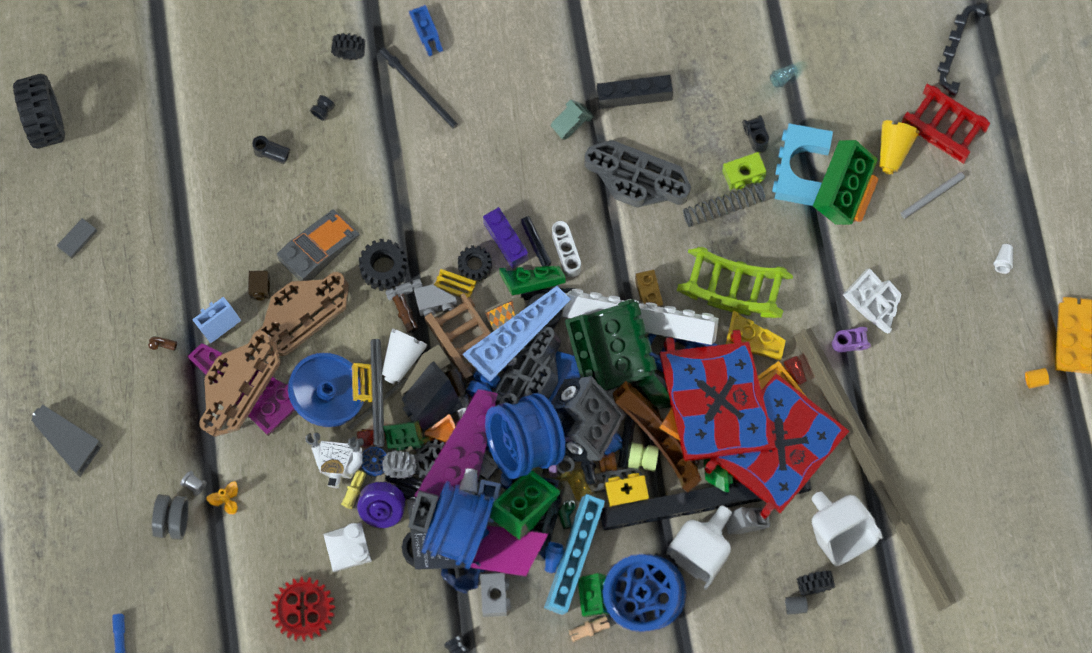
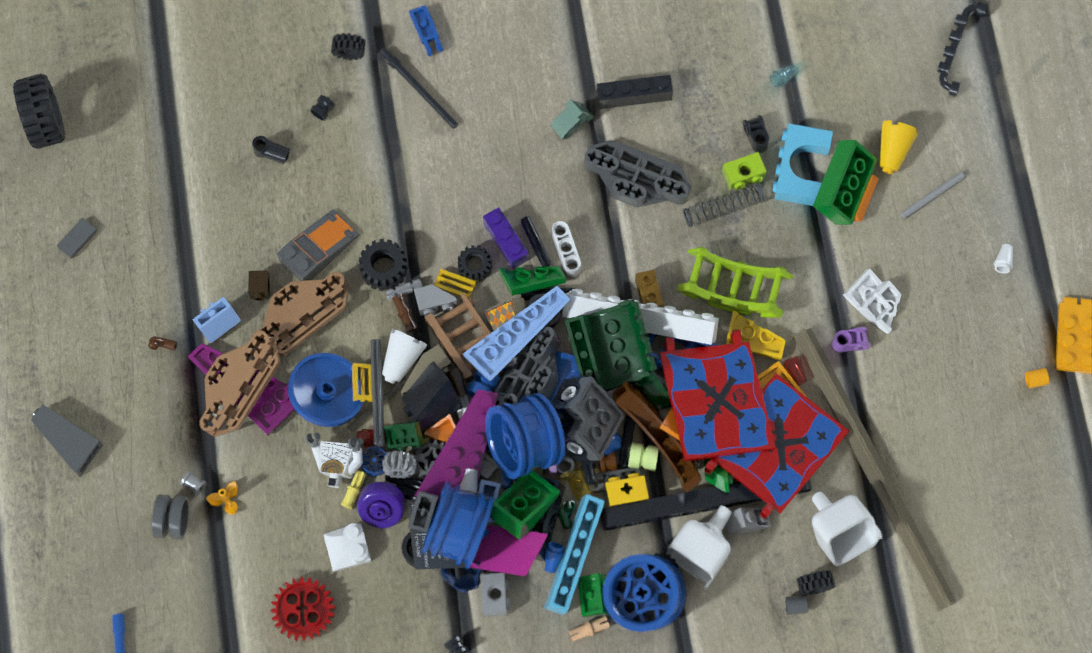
(944, 141): red fence -> none

